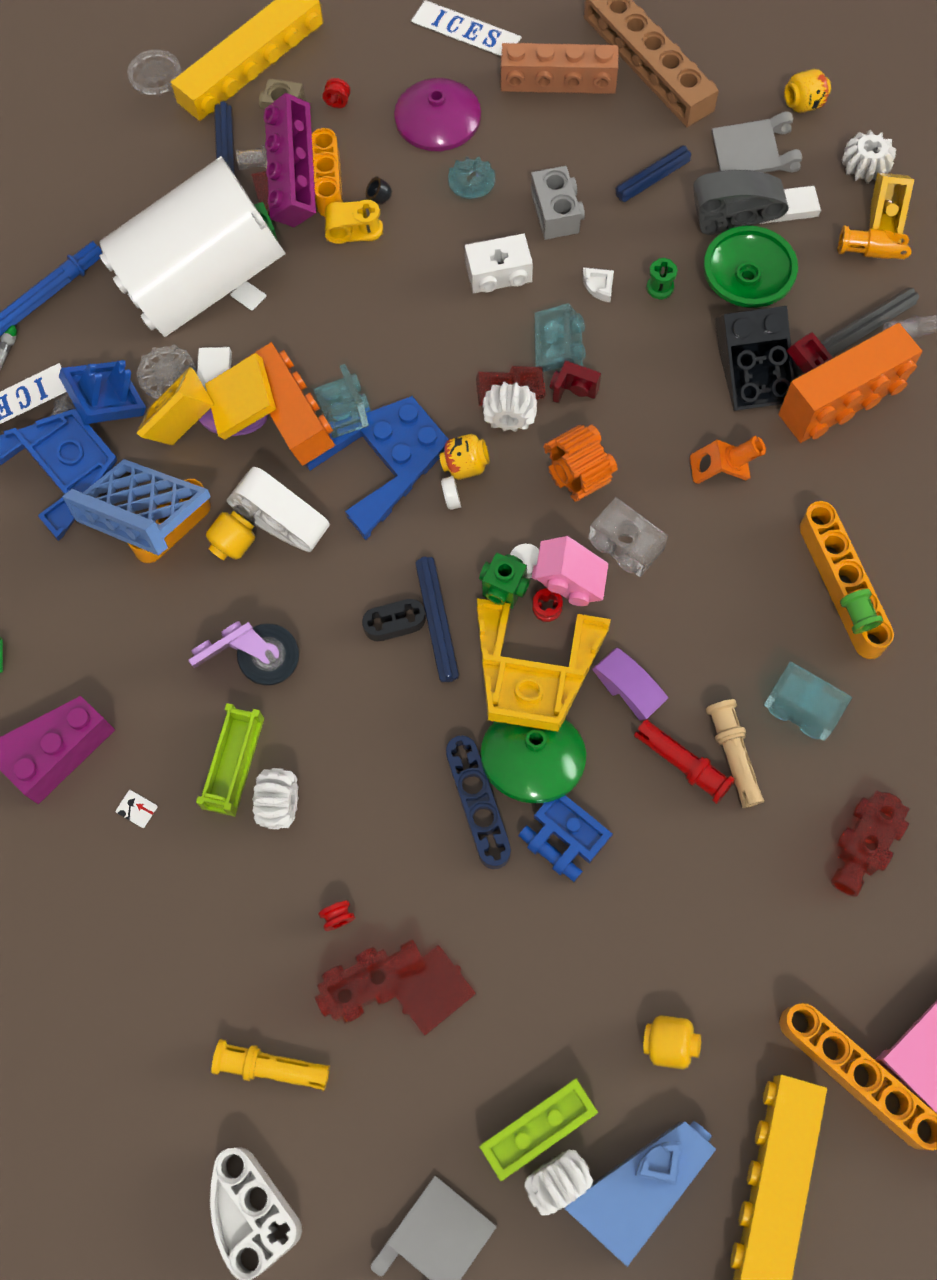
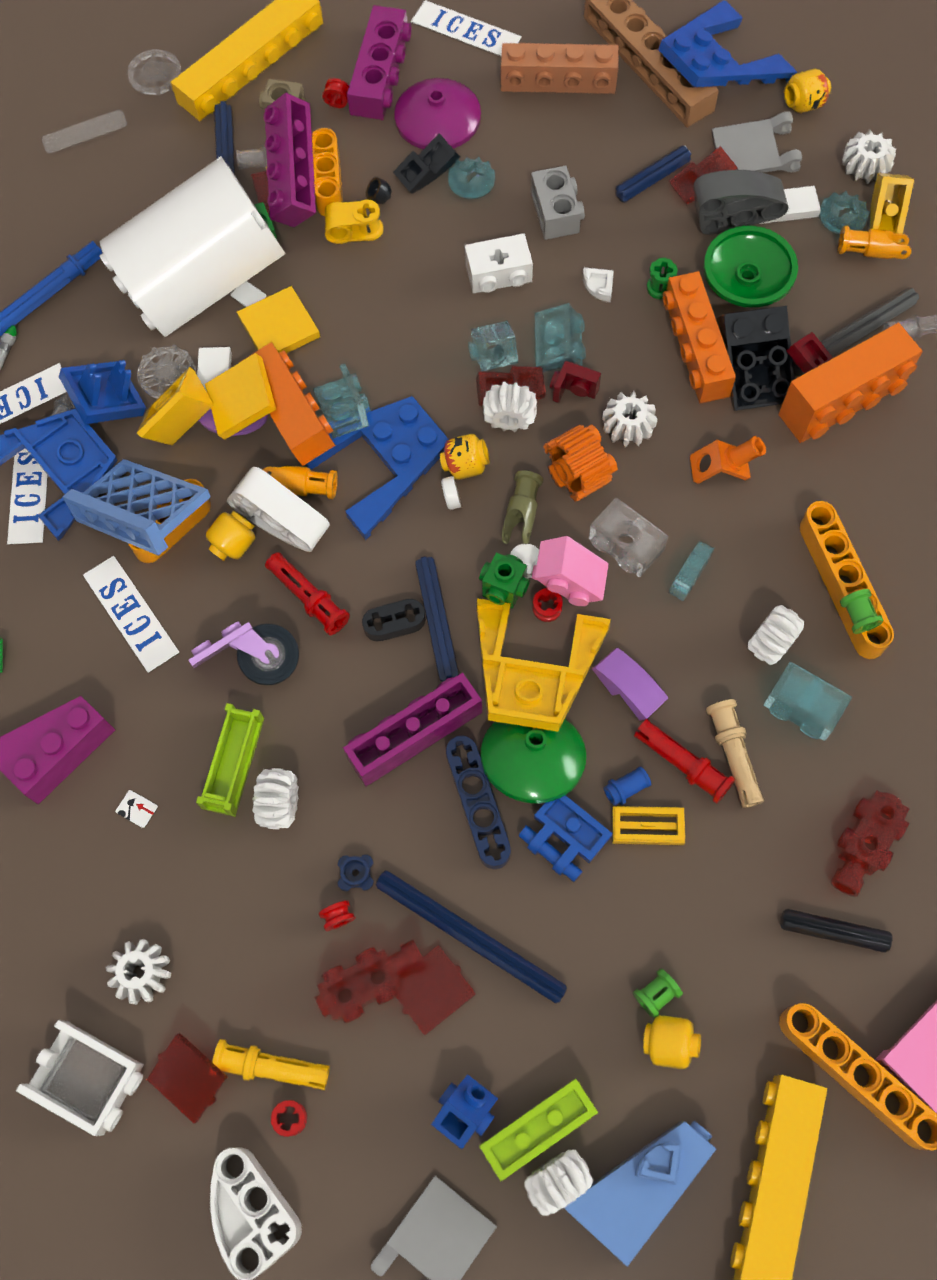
(27, 500): none -> white sticker
(83, 1080): none -> window
(84, 131): none -> clear axle
(131, 614): none -> white sticker
(149, 961): none -> white gear
(187, 1078): none -> clear red piece
(280, 321): none -> yellow tile
(282, 1108): none -> red bush
(304, 481): none -> light orange piece
(314, 600): none -> red pin
(348, 865): none -> dark blue plate
(378, 62): none -> magenta brick
(413, 729): none -> magenta brick
(424, 168): none -> black slope
(467, 1104): none -> blue brick
(471, 937): none -> dark blue axle
(502, 354): none -> clear light blue brick
(522, 505): none -> olive piece
(618, 825): none -> yellow tile
(619, 790): none -> blue pin
(629, 419): none -> white gear
(662, 981): none -> bright green bush
(684, 180): none -> clear red slope
(691, 570): none -> clear light blue beam
(699, 337): none -> orange brick
(707, 63): none -> blue wing
(776, 635): none -> white gear
(831, 207): none -> clear light blue gear
(836, 930): none -> black axle

